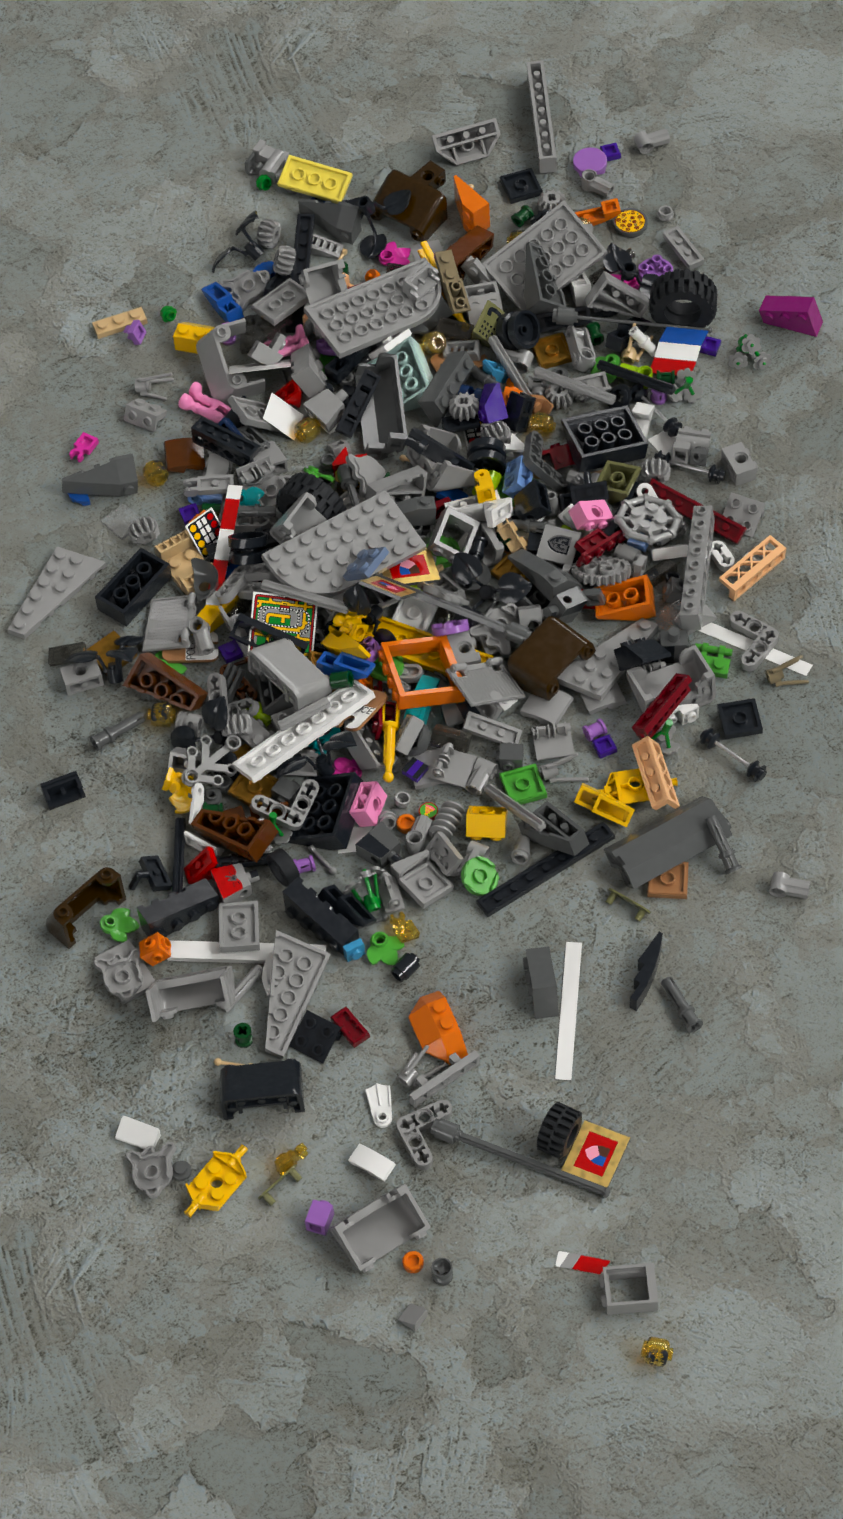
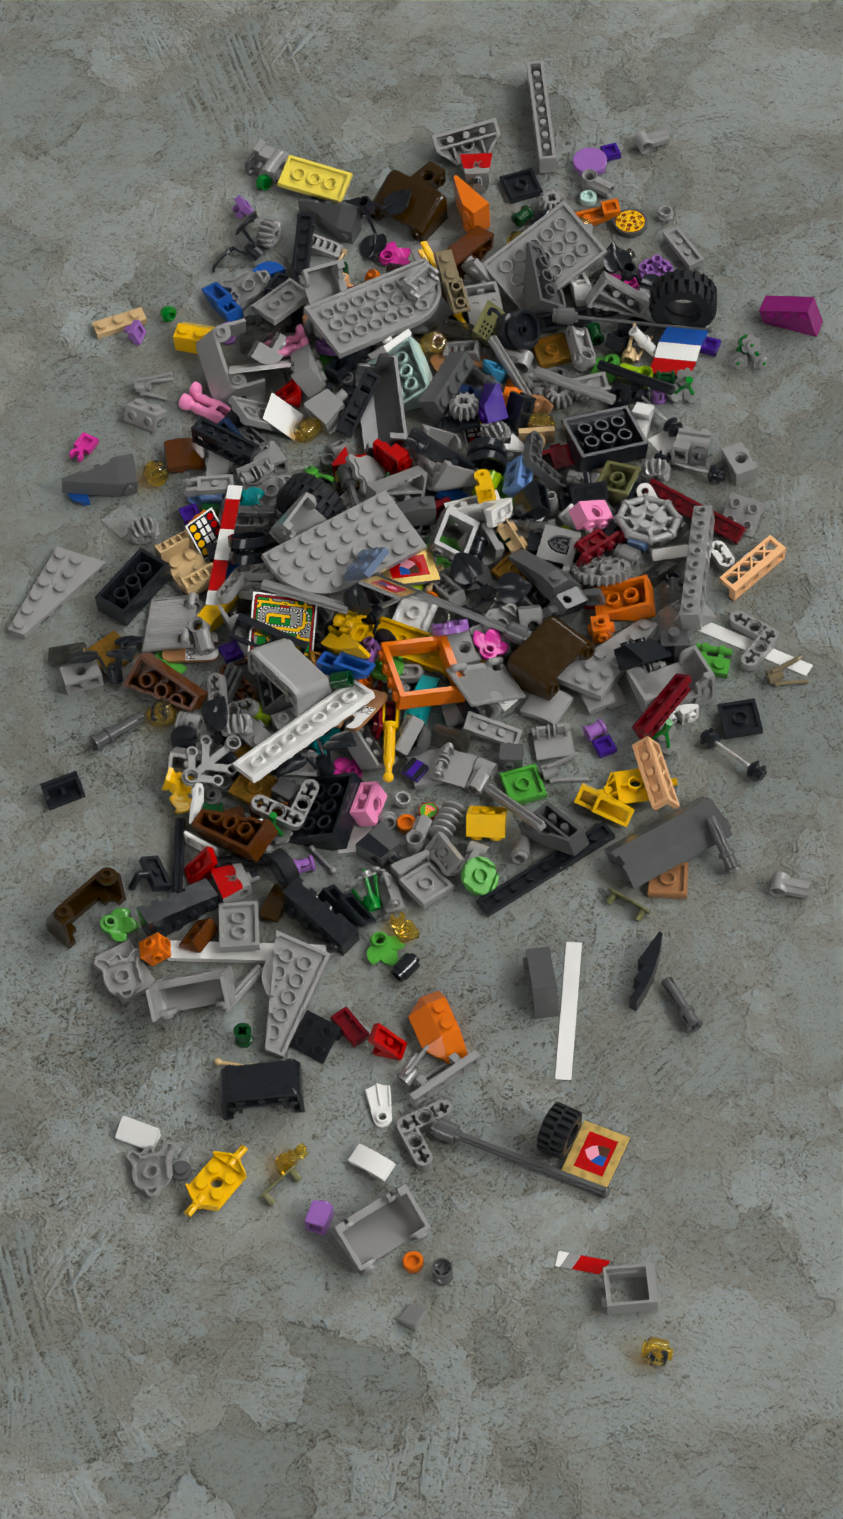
(199, 935): none -> reddish brown slope
(204, 572): dark grey piece -> none
(242, 206): none -> medium lavender tile
(274, 905): none -> dark brown slope
(284, 260): light grey gear -> none
(303, 714): light grey axle -> none
(354, 950): dark azure plate -> none
(386, 1043): none -> red slope
(393, 458): none -> red plate
(442, 593): light grey tile -> none
(477, 169): none -> torso
(489, 641): none -> dark pink plate
(547, 433): none -> tan tile
(588, 198): none -> light aqua tile
(600, 628): none -> orange brick
(639, 566): light grey plate -> none

